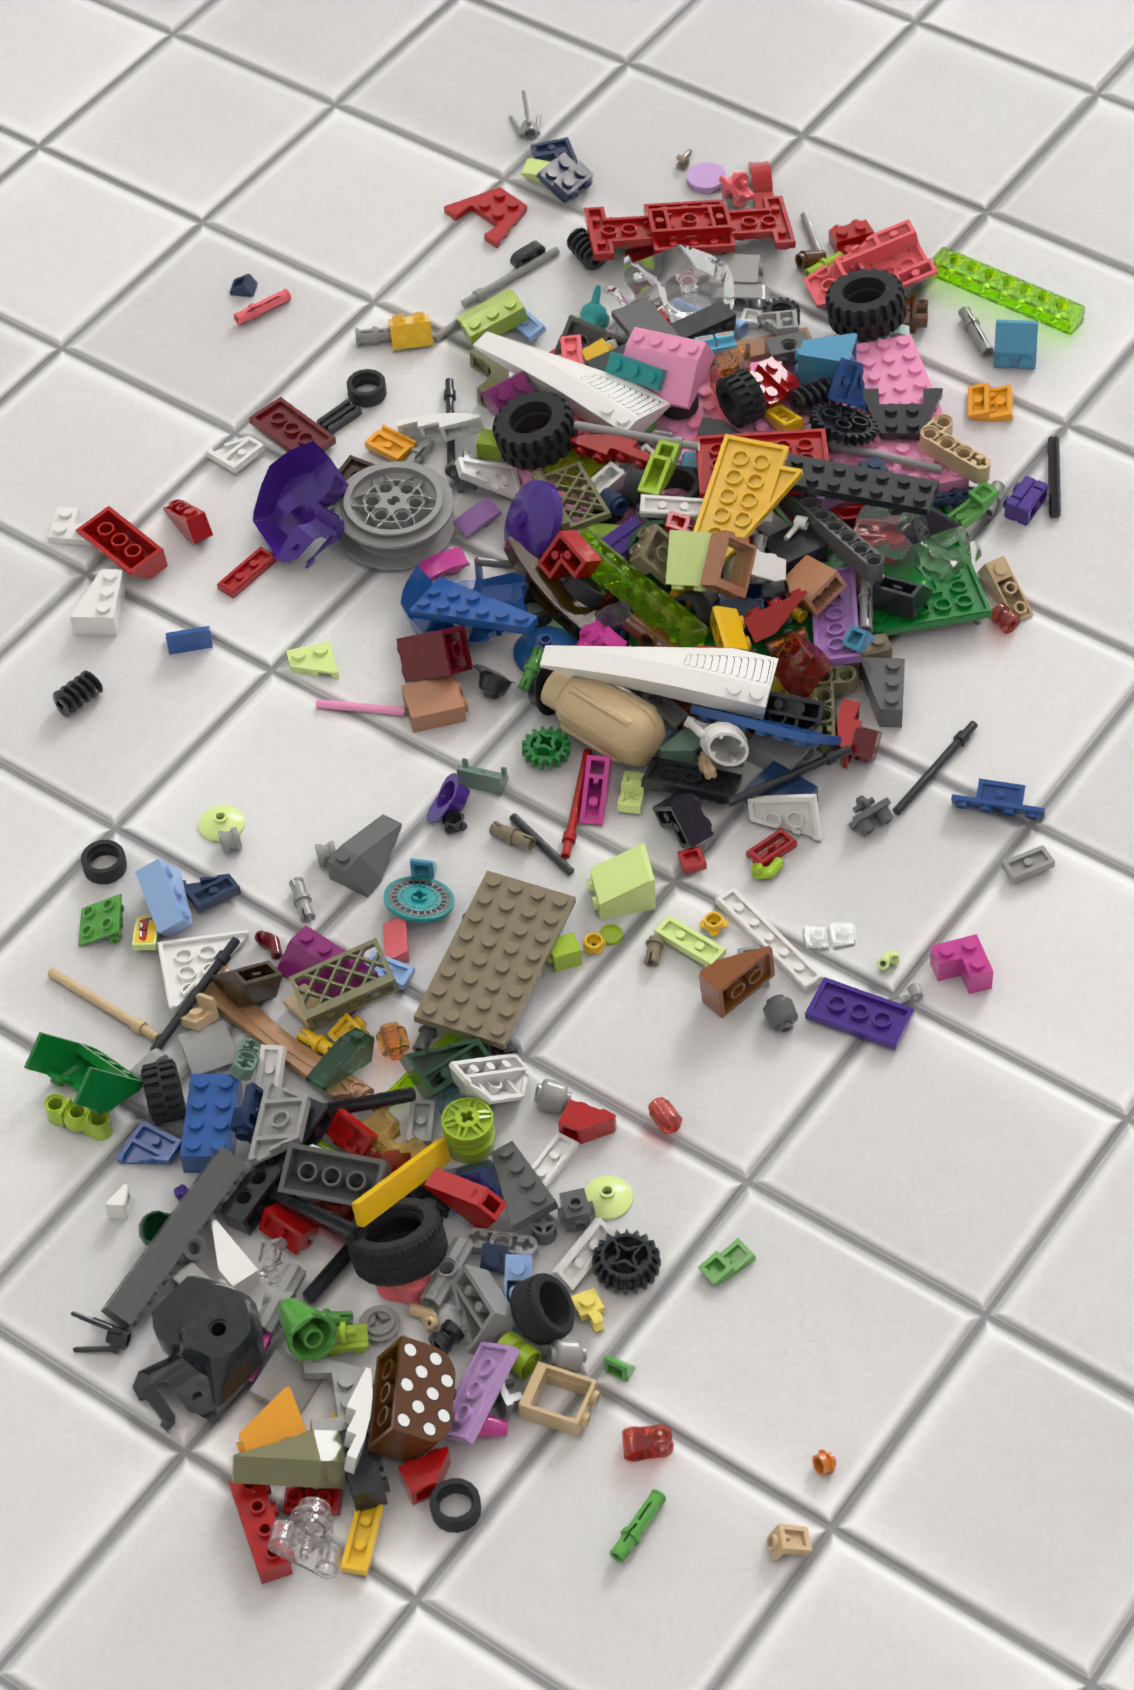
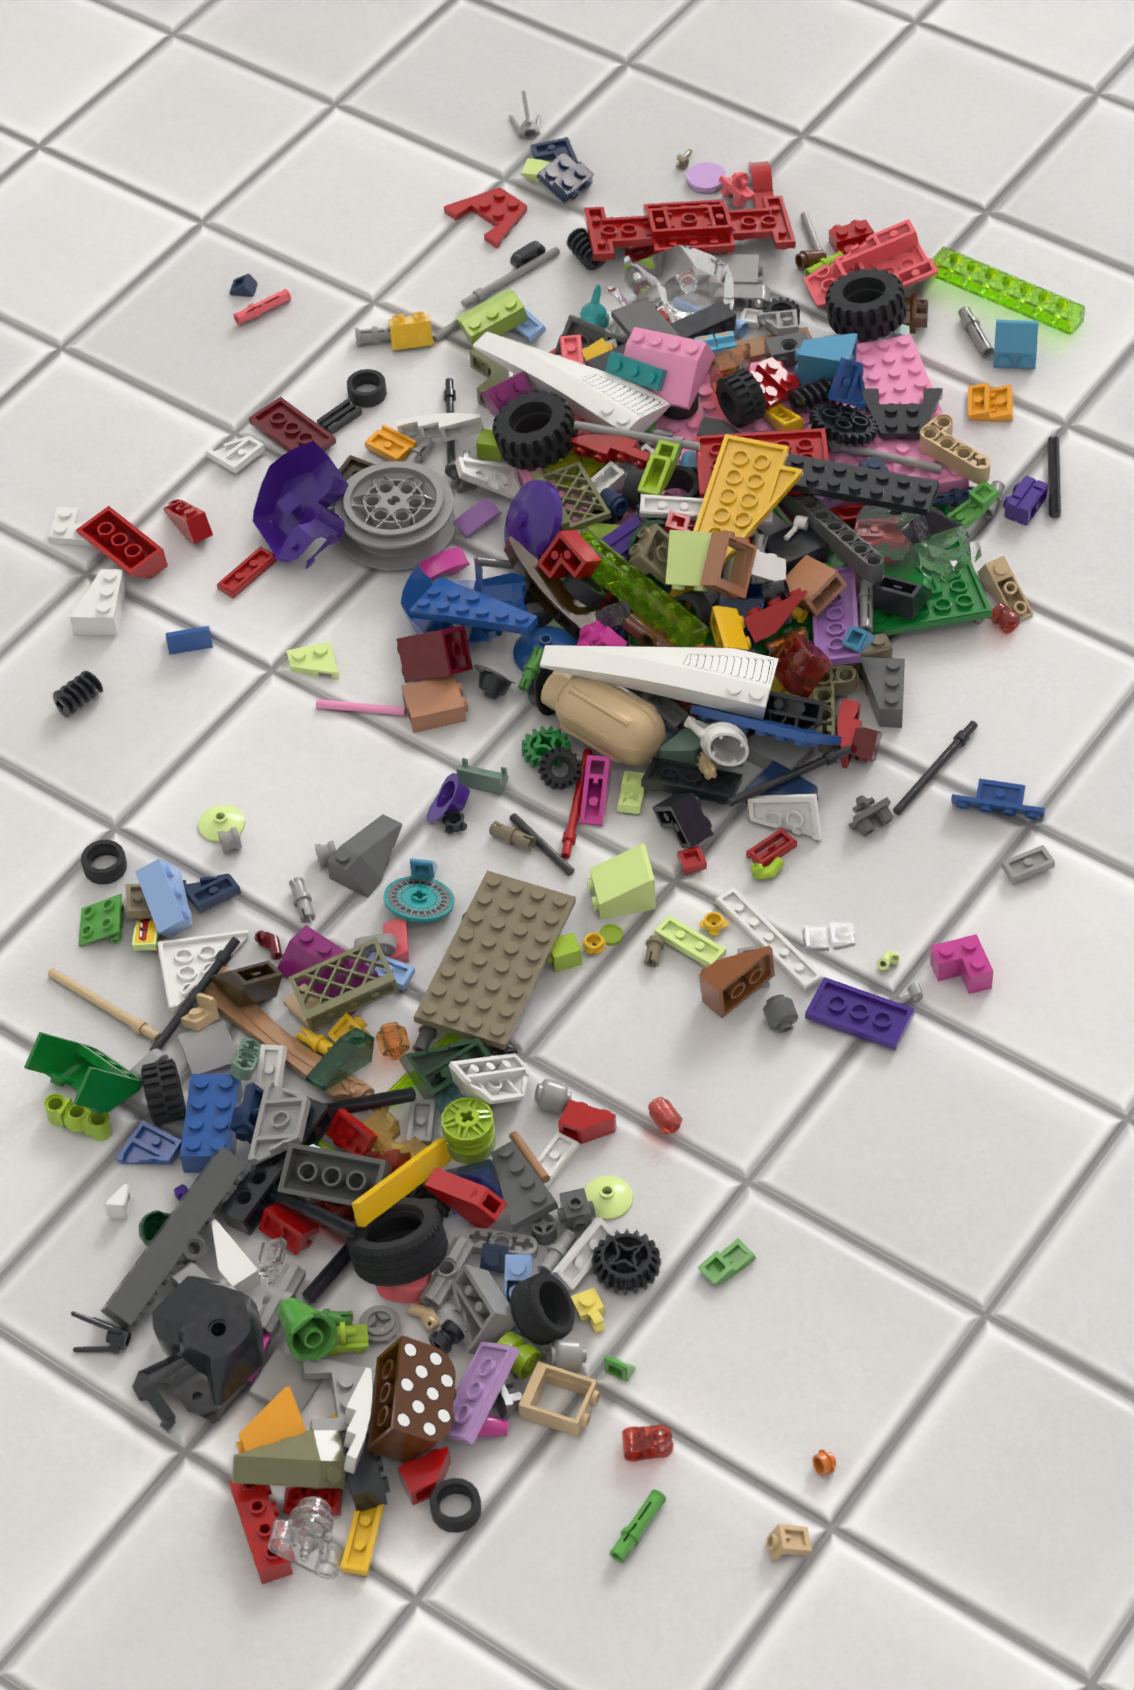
(136, 903): none -> dark tan plate
(387, 943): none -> light grey beam
(529, 1156): none -> medium nougat bar
(557, 1251): none -> light grey pin
(573, 768): none -> black tyre

